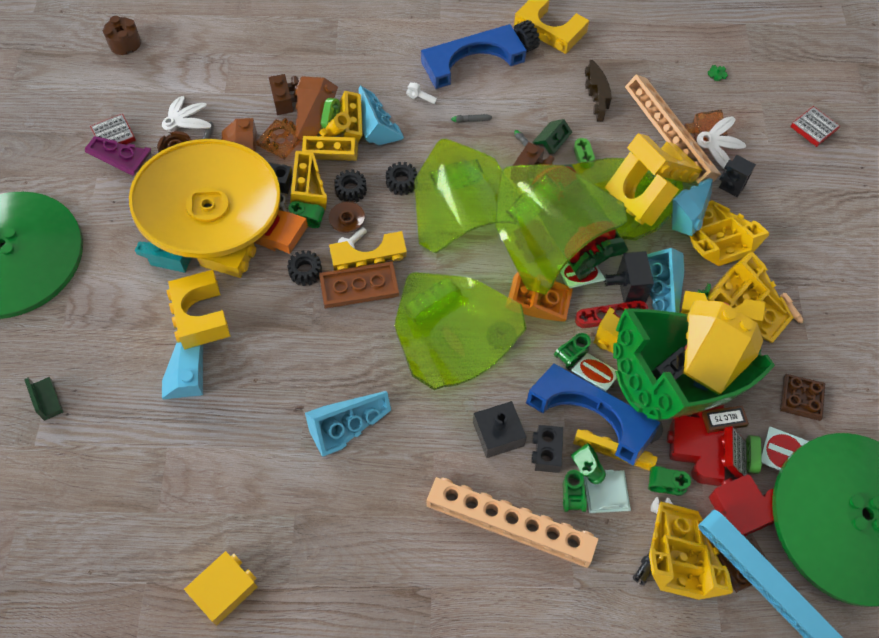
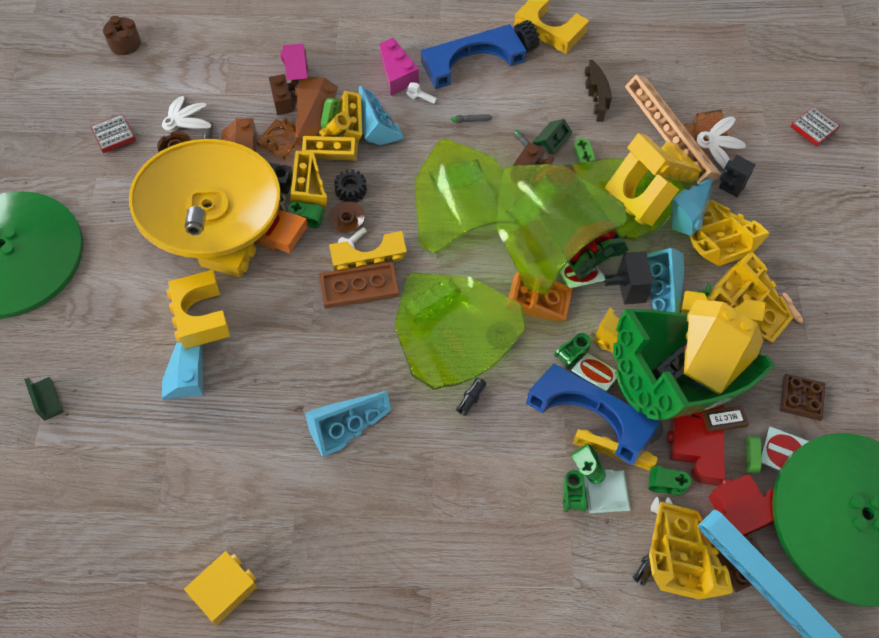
(124, 157): magenta wing -> none
(161, 258): teal hinge -> none
(195, 220): none -> flat silver brick
(295, 61): none -> dark pink wedge
(301, 259): black tyre -> none
(397, 66): none -> dark pink wedge
(401, 186): black tyre -> none
(471, 396): none -> black pin
(498, 524): light nougat brick -> none
(499, 429): black brick -> none
(552, 449): black brick -> none
(587, 313): red beam -> none
(717, 73): green plant -> none
(735, 452): tile -> none

